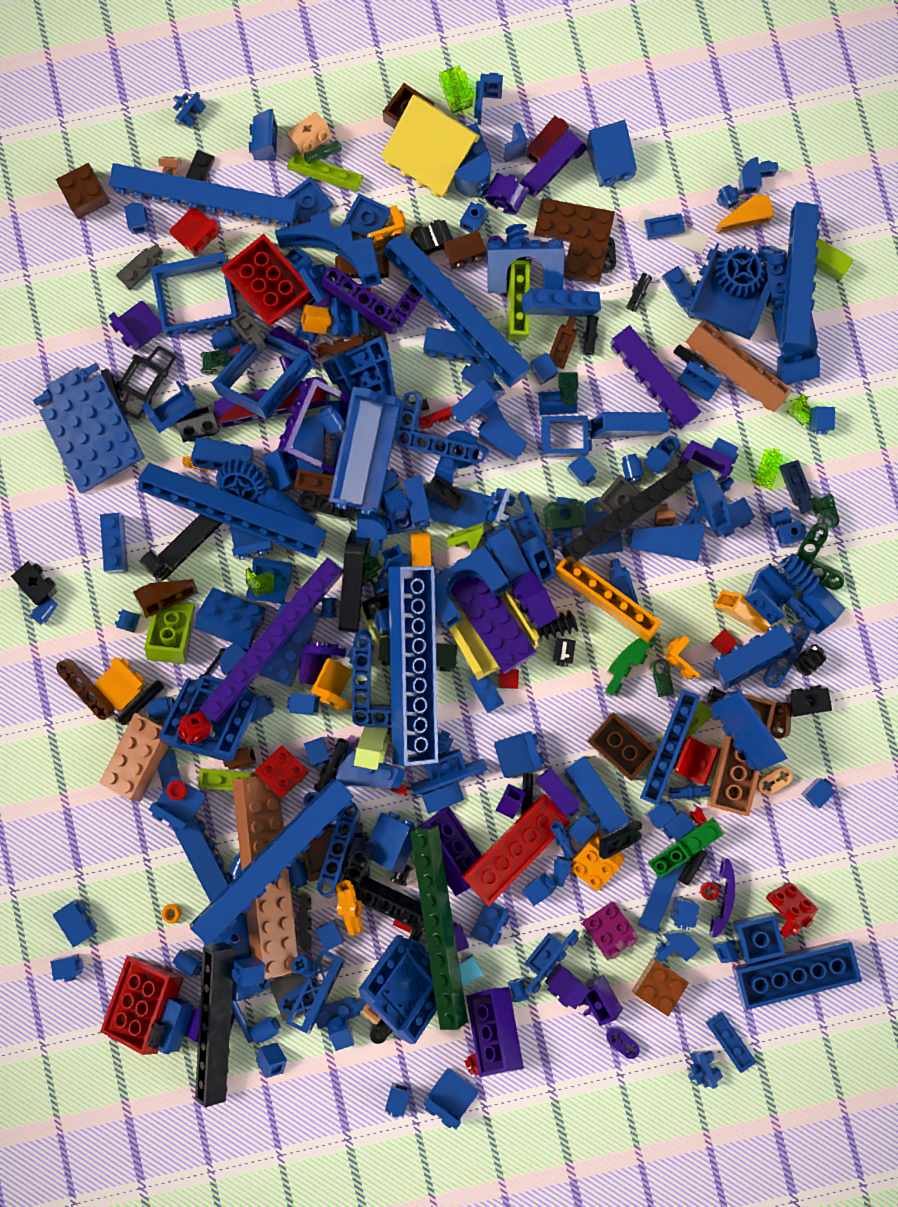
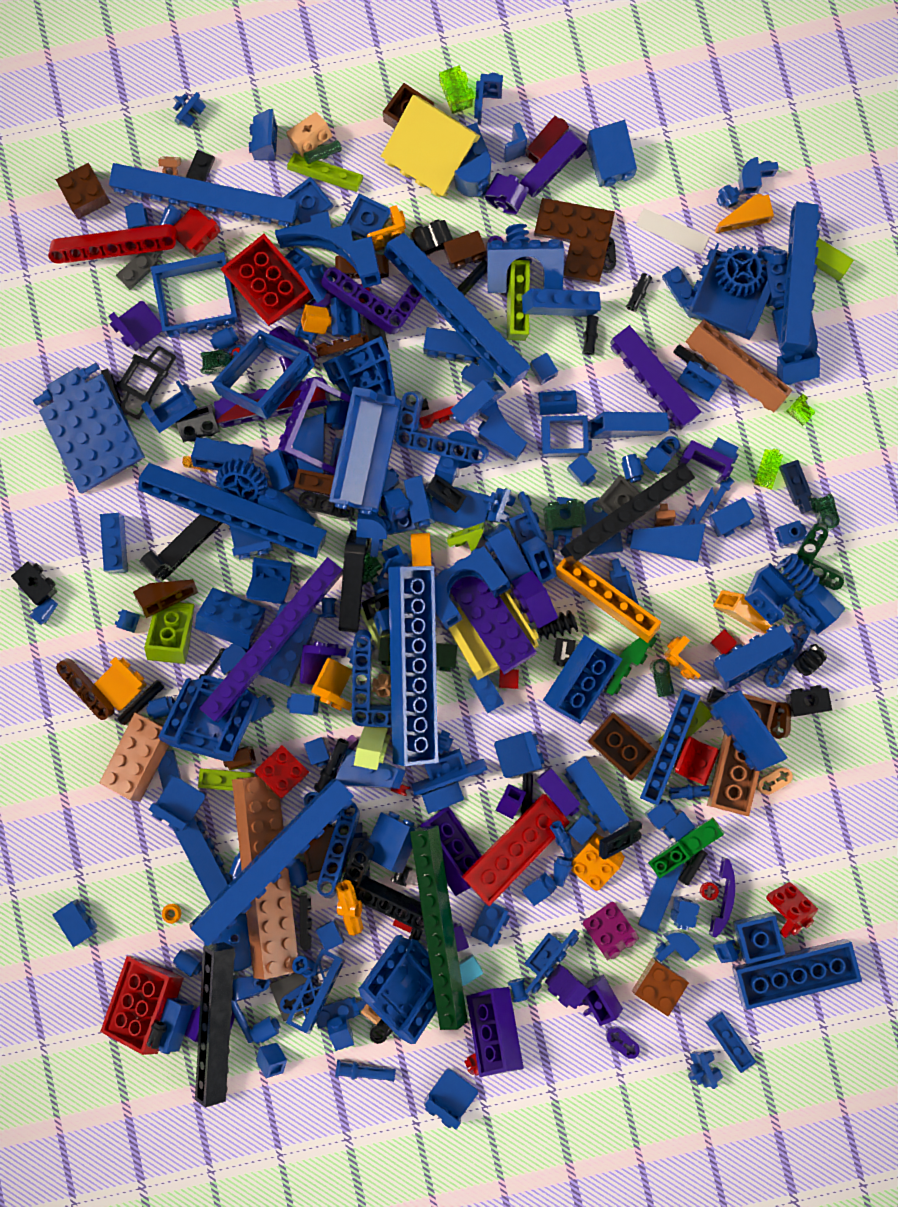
(66, 967): blue brick -> none
(112, 244): none -> red beam
(170, 215): none -> blue cone
(177, 790): red tile -> none
(194, 727): red brick -> none
(248, 971): blue brick -> none
(249, 330): dark grey hinge -> none
(261, 583): clear neon green panel -> none
(331, 420): blue brick -> none
(371, 1072): none -> blue pin
(382, 685): none -> light nougat gear
(397, 1100): blue brick -> none
(473, 217): blue brick -> none
(473, 277): none -> black axle
(563, 343): reddish brown hinge -> none
(568, 387): clear green piece -> none
(582, 679): none -> blue brick
(664, 226): blue tile -> none
(698, 816): red bush -> none
(711, 500): blue window -> none
(779, 517): blue bush -> none
(818, 792): blue brick -> none
(822, 419): blue brick -> none

